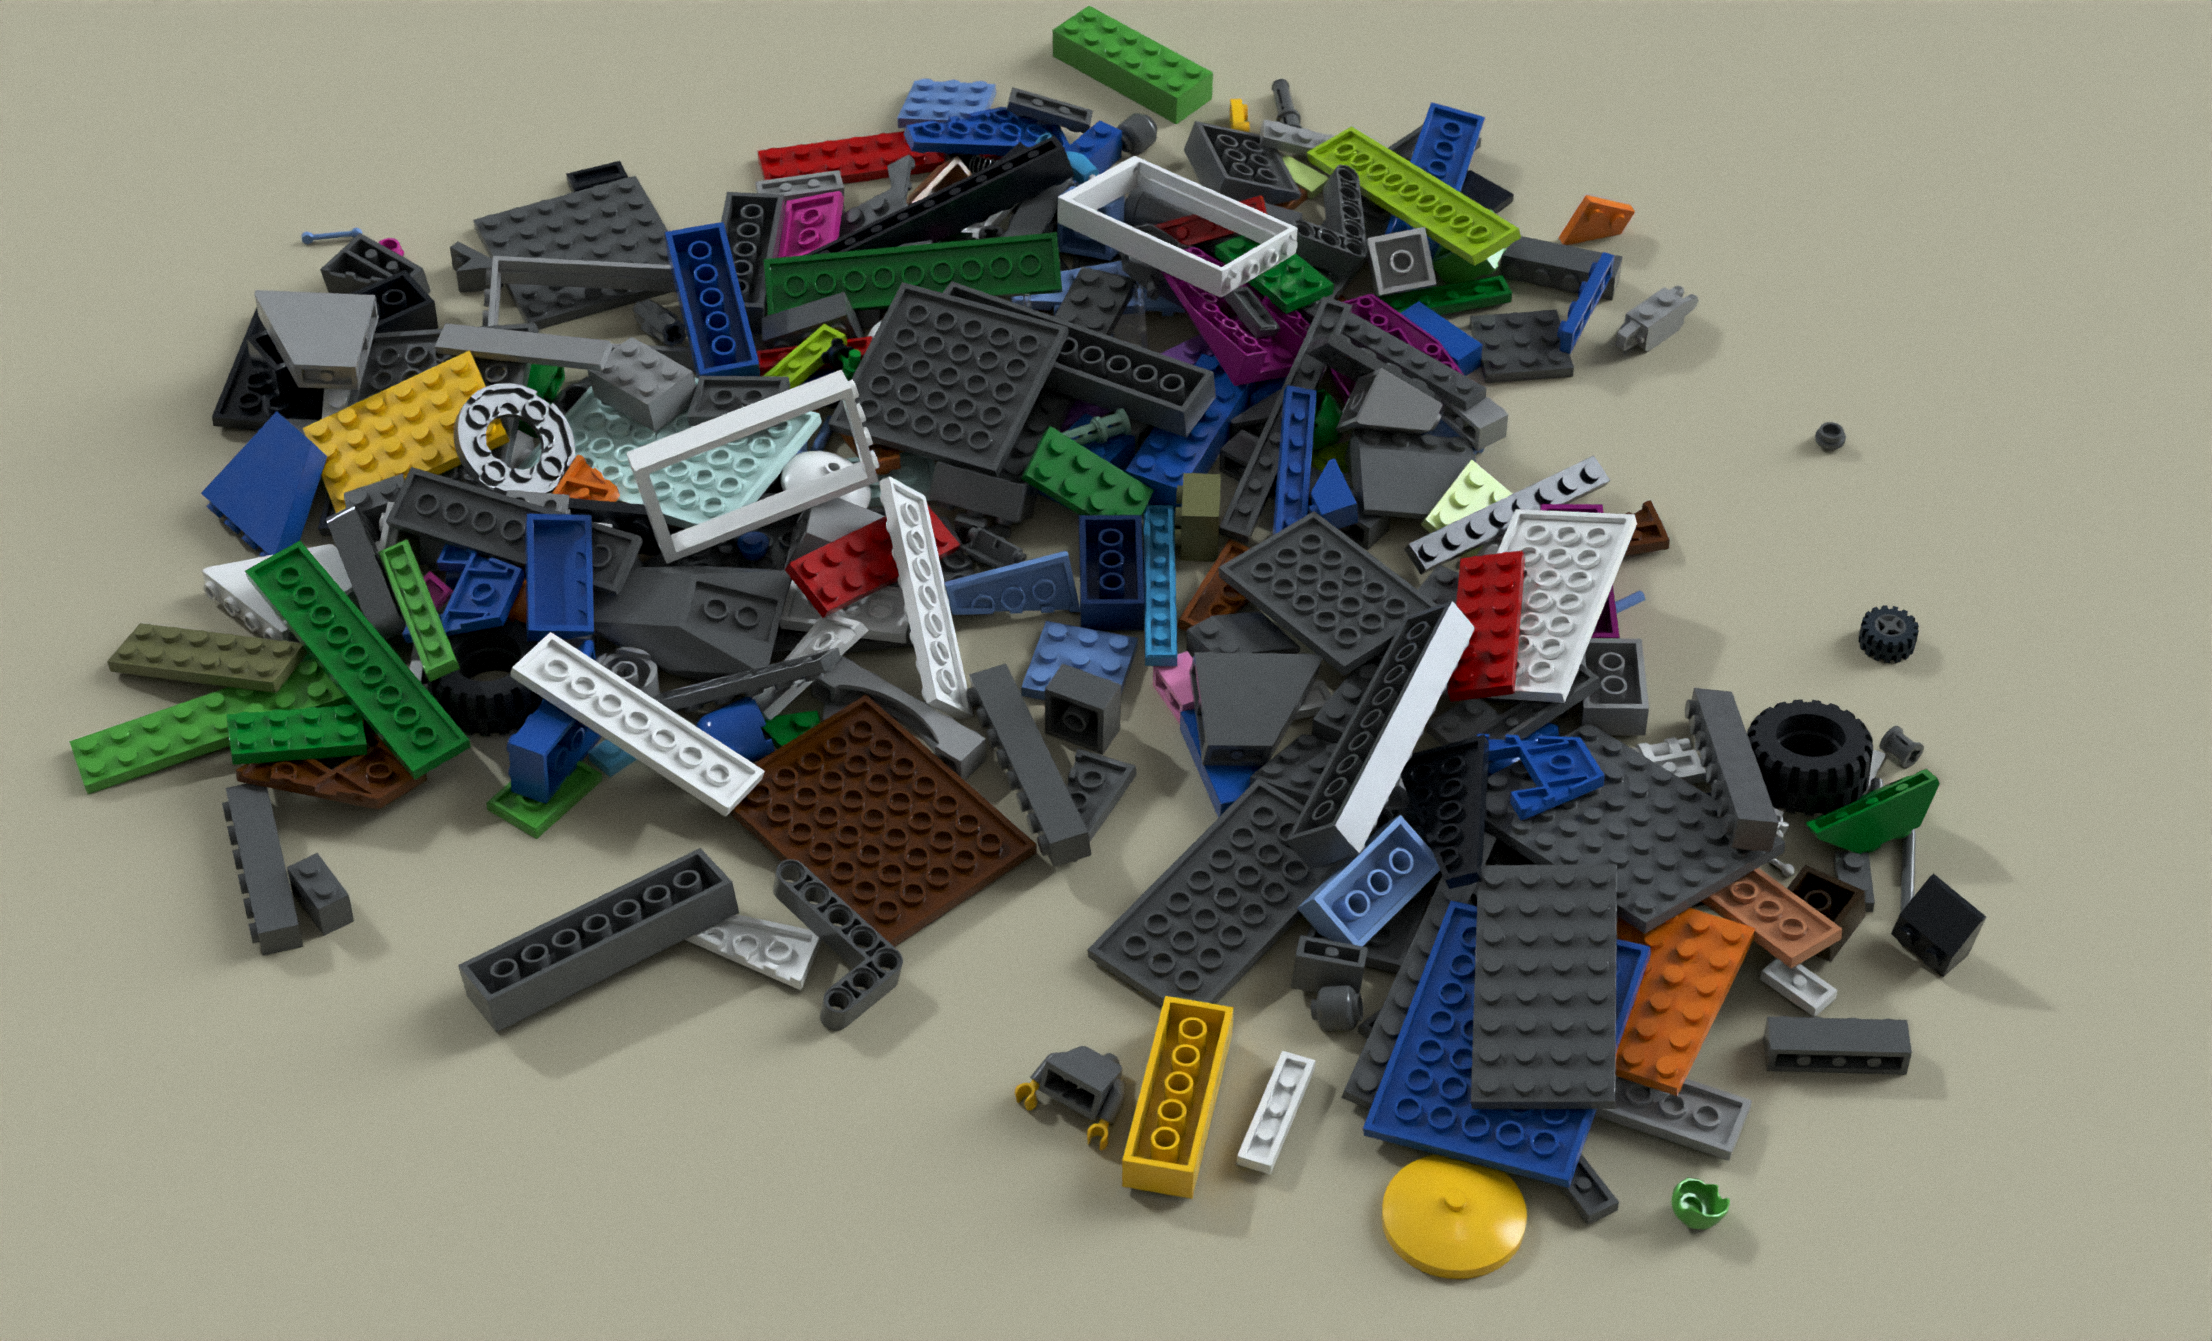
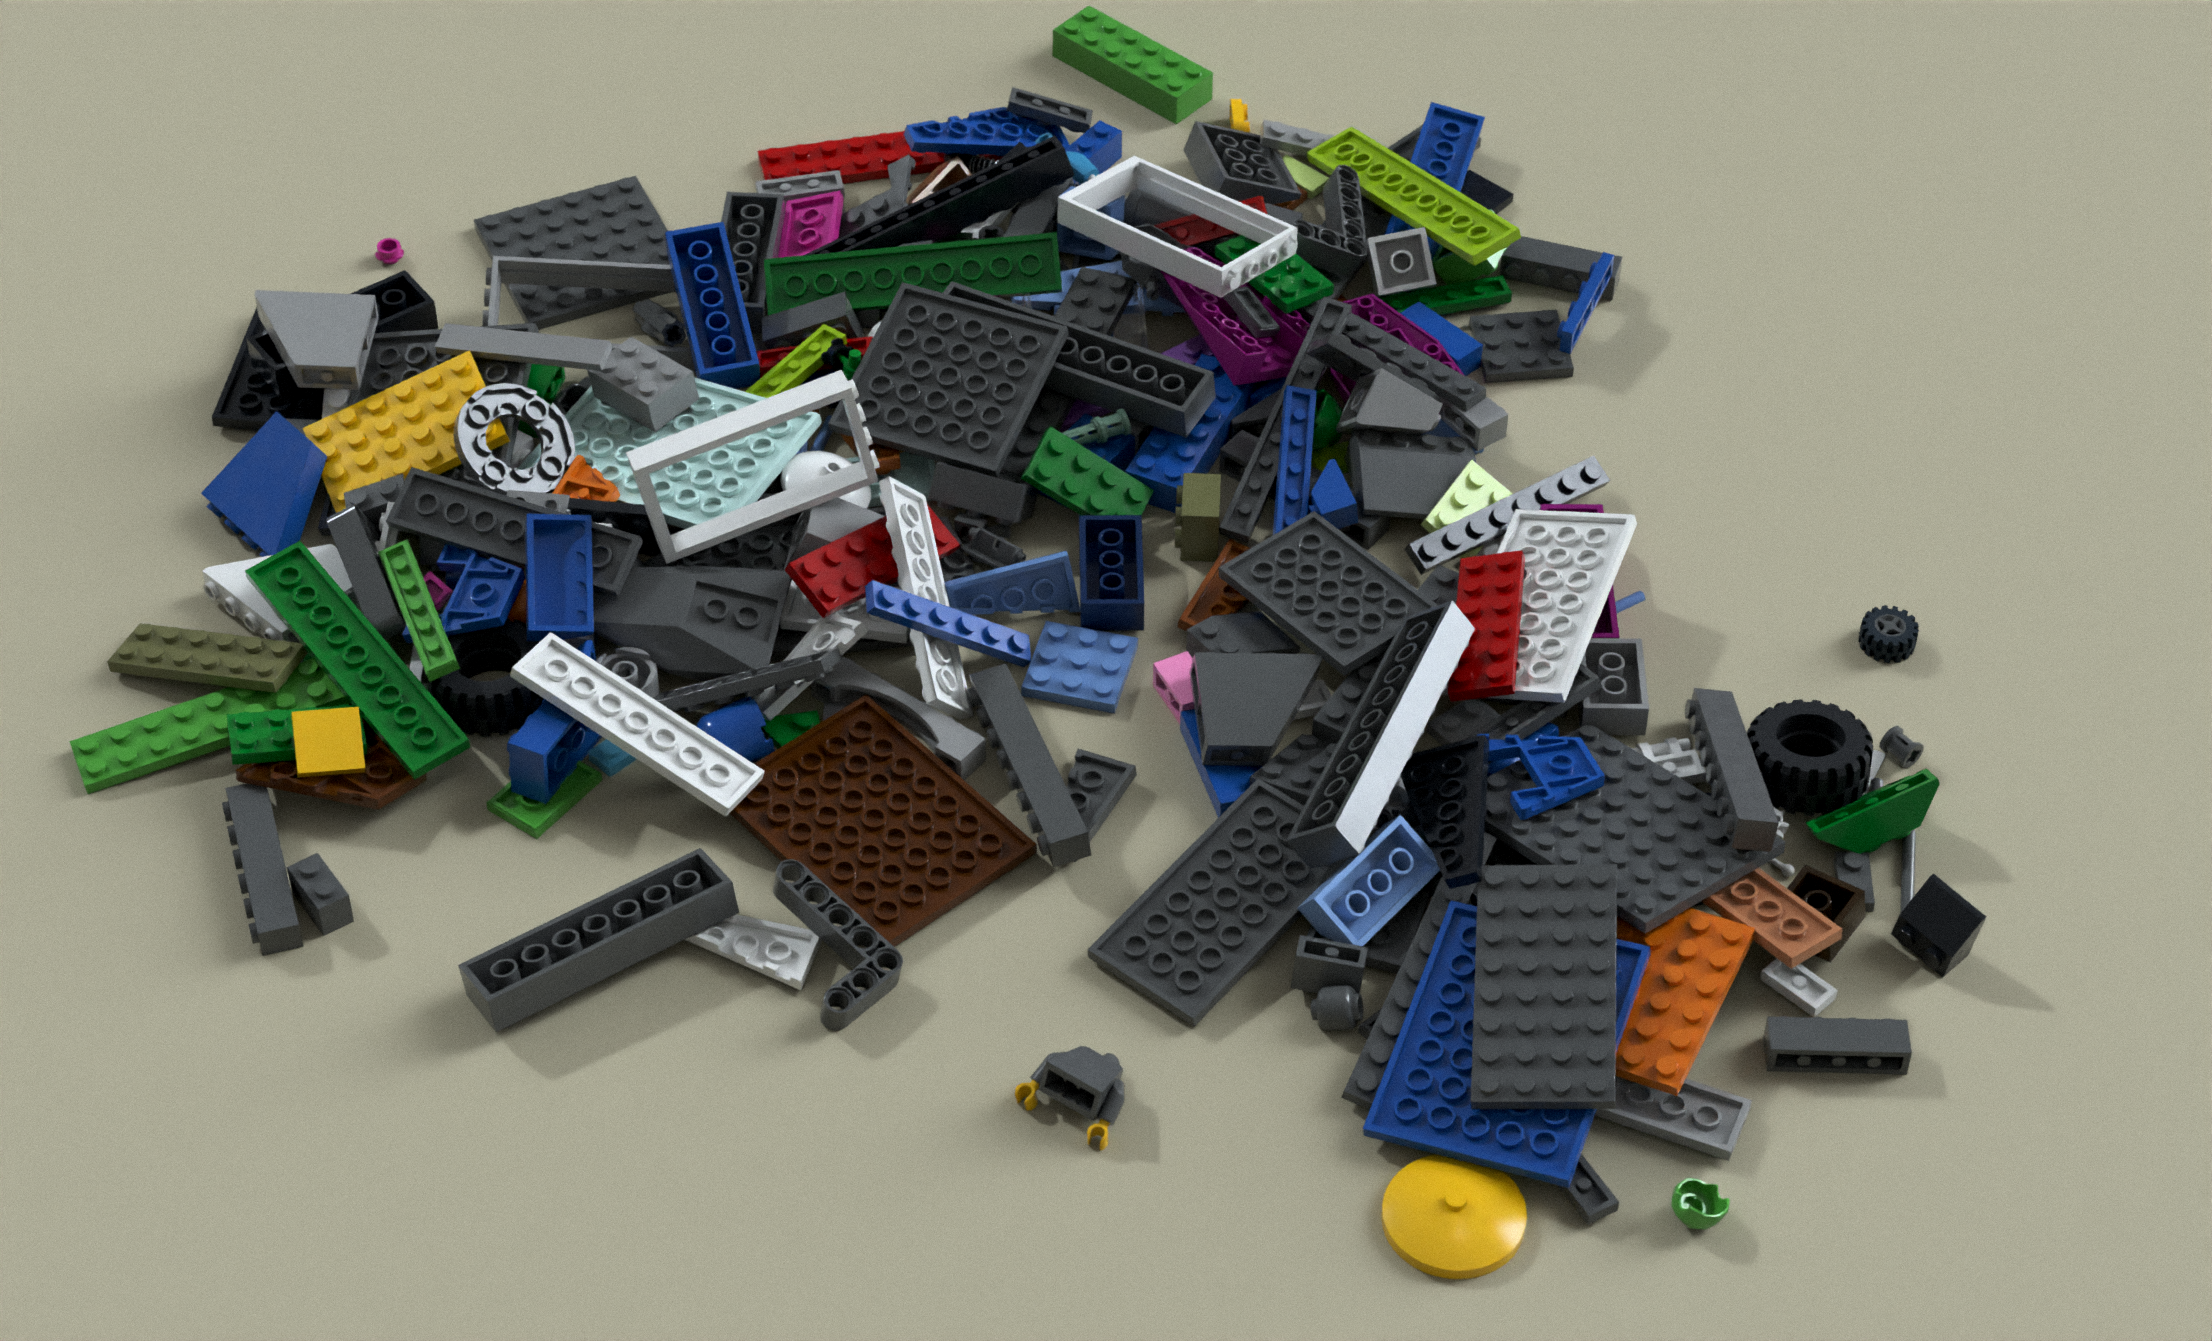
(308, 237): medium blue hinge -> none
(328, 742): none -> yellow tile
(365, 263): dark grey wedge -> none
(470, 268): dark grey slope -> none
(595, 176): black tile -> none
(725, 394): dark grey plate -> none
(753, 545): blue plate -> none
(940, 100): medium blue plate -> none
(947, 623): none -> blue plate
(1082, 708): dark grey brick -> none
(1138, 133): dark grey head -> none
(1160, 586): dark azure tile -> none
(1177, 1097): yellow brick -> none
(1276, 1112): white plate -> none
(1284, 103): dark grey pin -> none
(1595, 220): orange wing -> none
(1649, 532): reddish brown wing -> none
(1655, 319): light grey hinge -> none
(1830, 436): dark grey plate -> none

